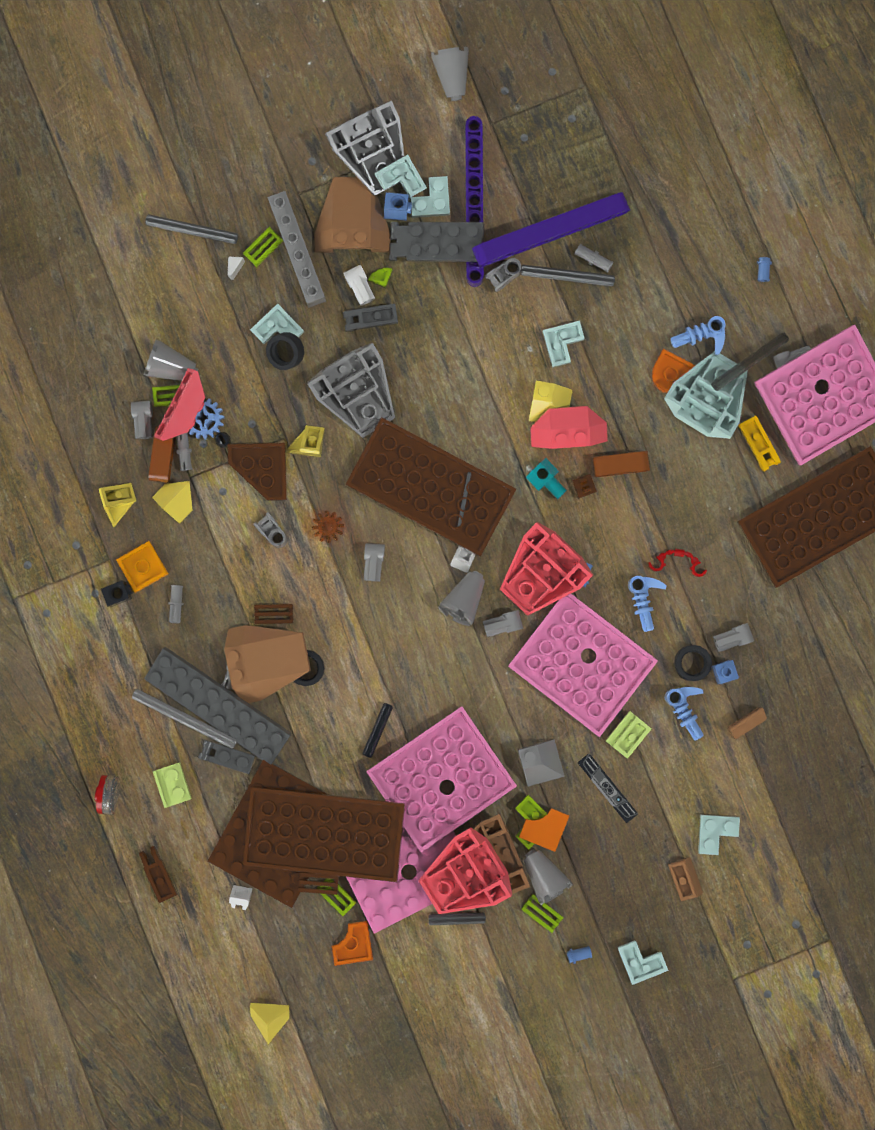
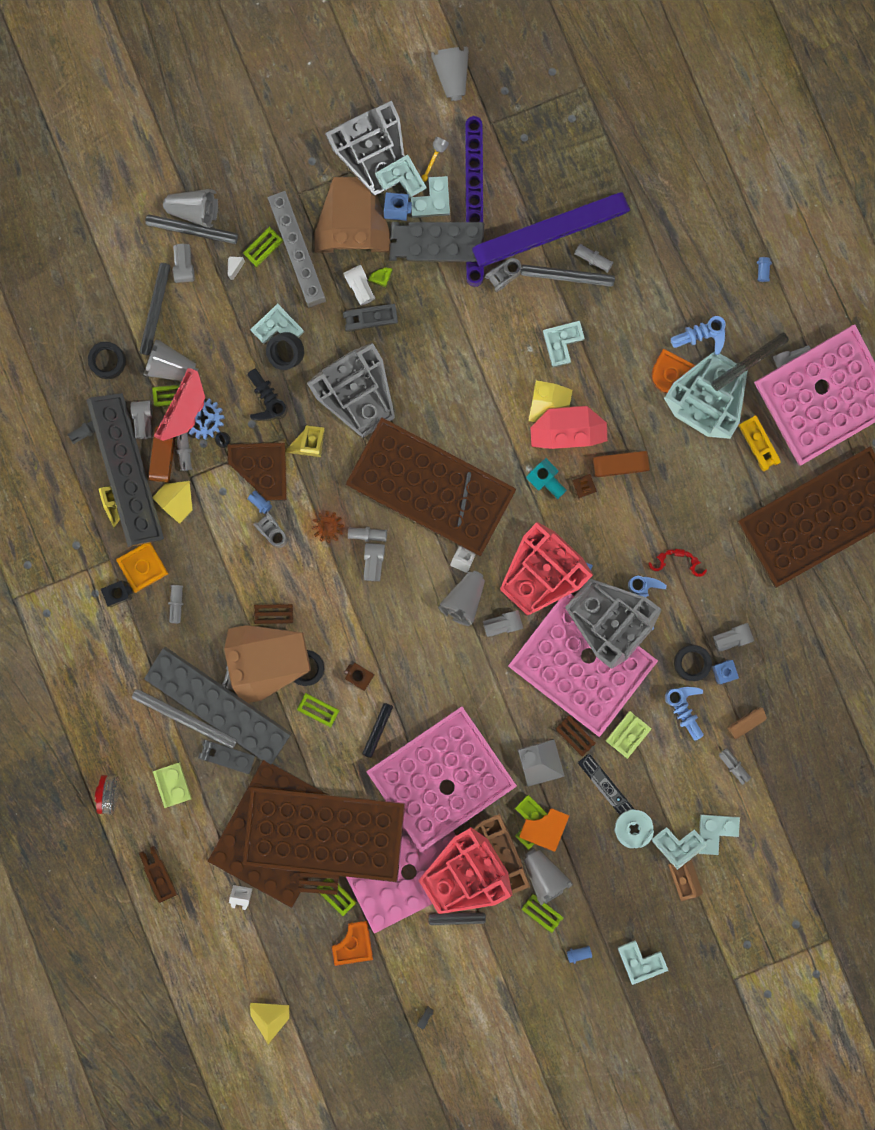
(82, 432): none -> dark grey pin
(106, 374): none -> black tyre
(125, 469): none -> dark grey plate
(155, 308): none -> dark grey axle
(183, 269): none -> light grey piece
(194, 206): none -> light grey cone
(263, 505): none -> medium blue pin
(267, 394): none -> black piece
(332, 717): none -> lime tile
(363, 684): none -> reddish brown brick
(367, 534): none -> light grey pin
(423, 1021): none -> dark grey tile
(439, 146): none -> hinge
(586, 747): none -> reddish brown tile
(612, 620): none -> light grey wedge
(645, 828): none -> light aqua plate
(679, 851): none -> light aqua plate
(734, 766): none -> light grey axle

